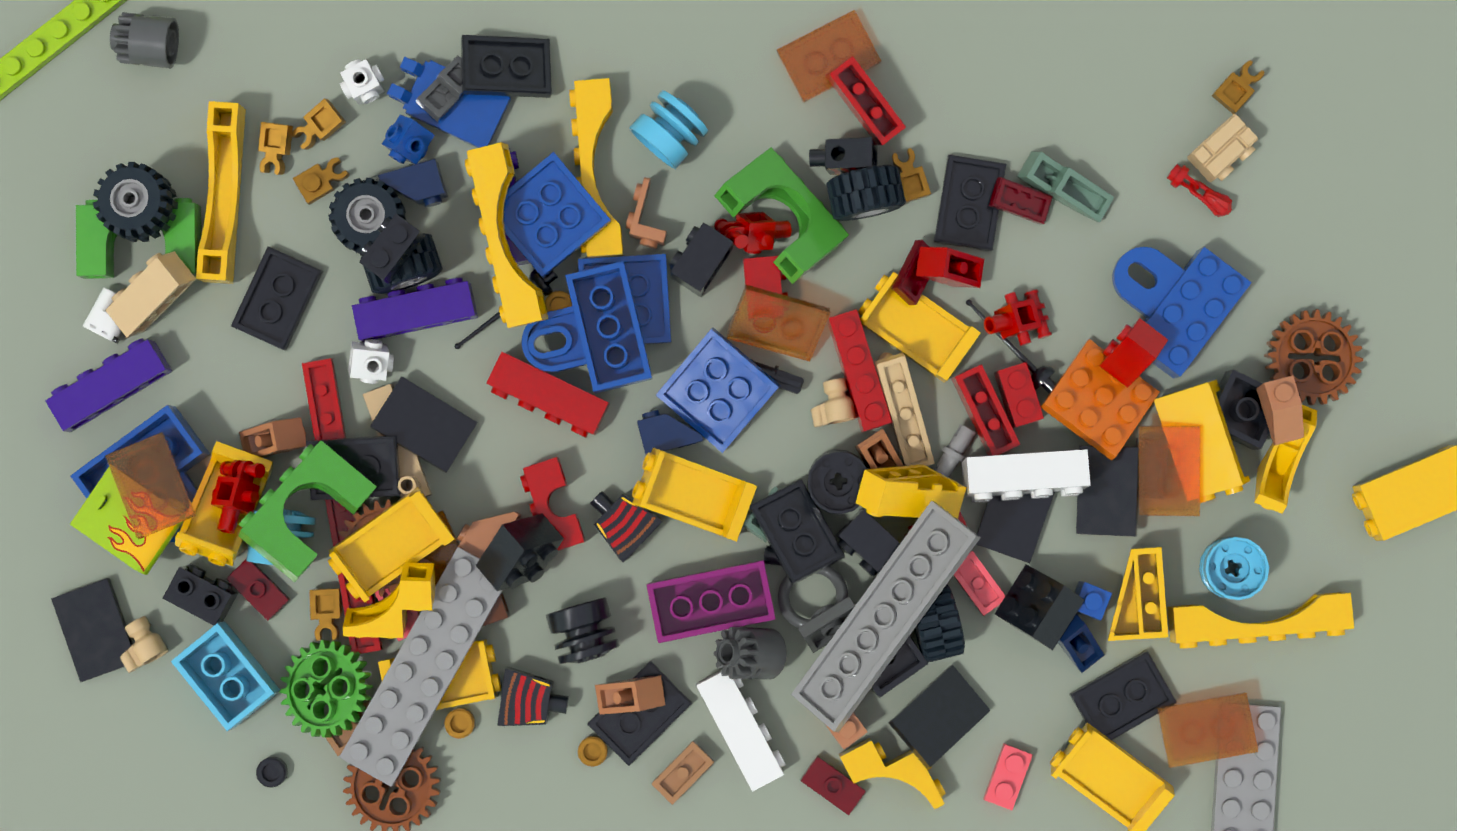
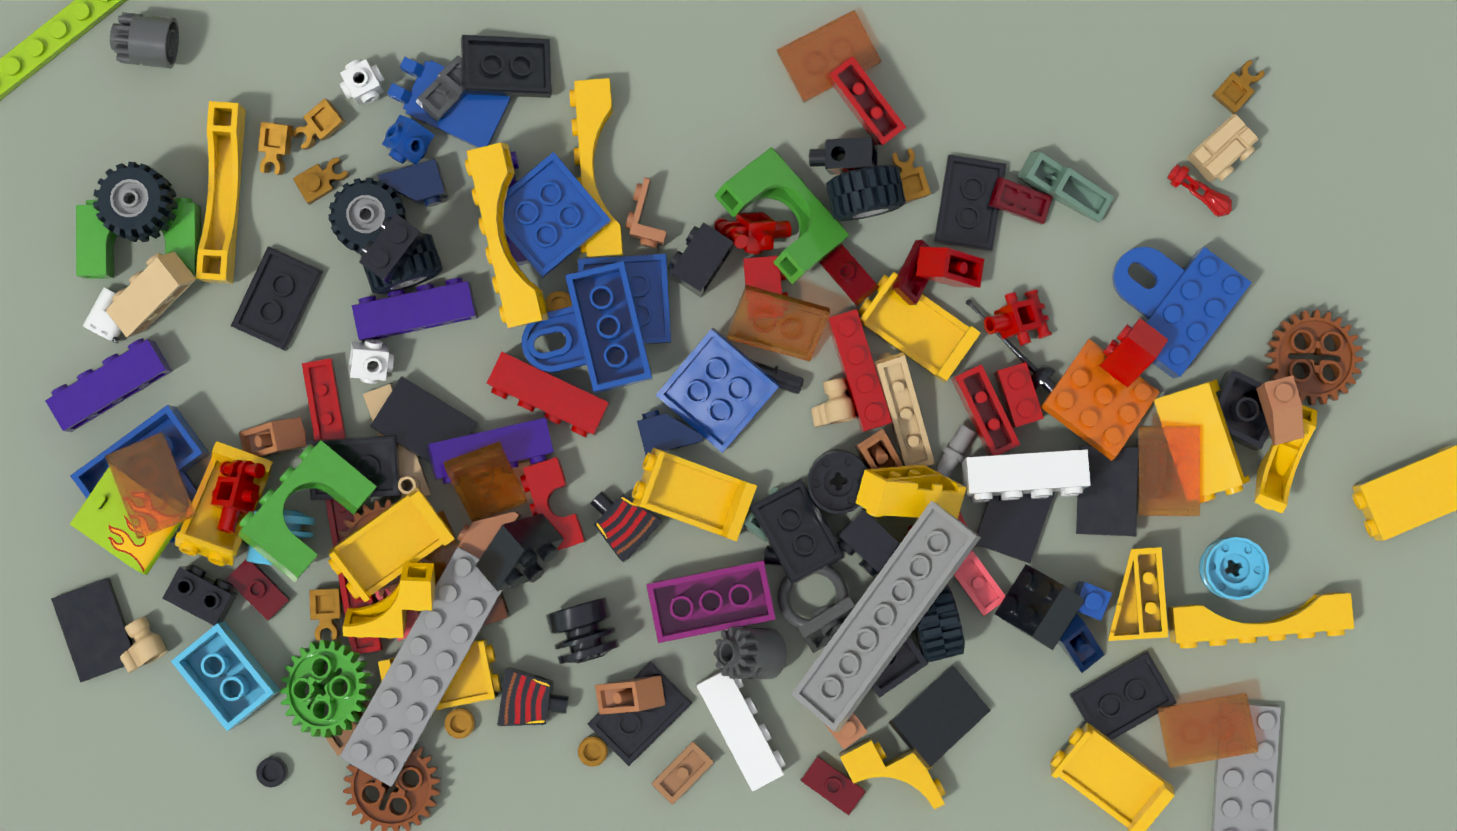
(485, 481): none -> clear orange tile
(520, 442): none -> dark purple brick
(534, 277): black sword -> none
(669, 129): medium azure wheel -> none
(849, 275): none -> dark red plate
(1007, 776): coral plate -> none

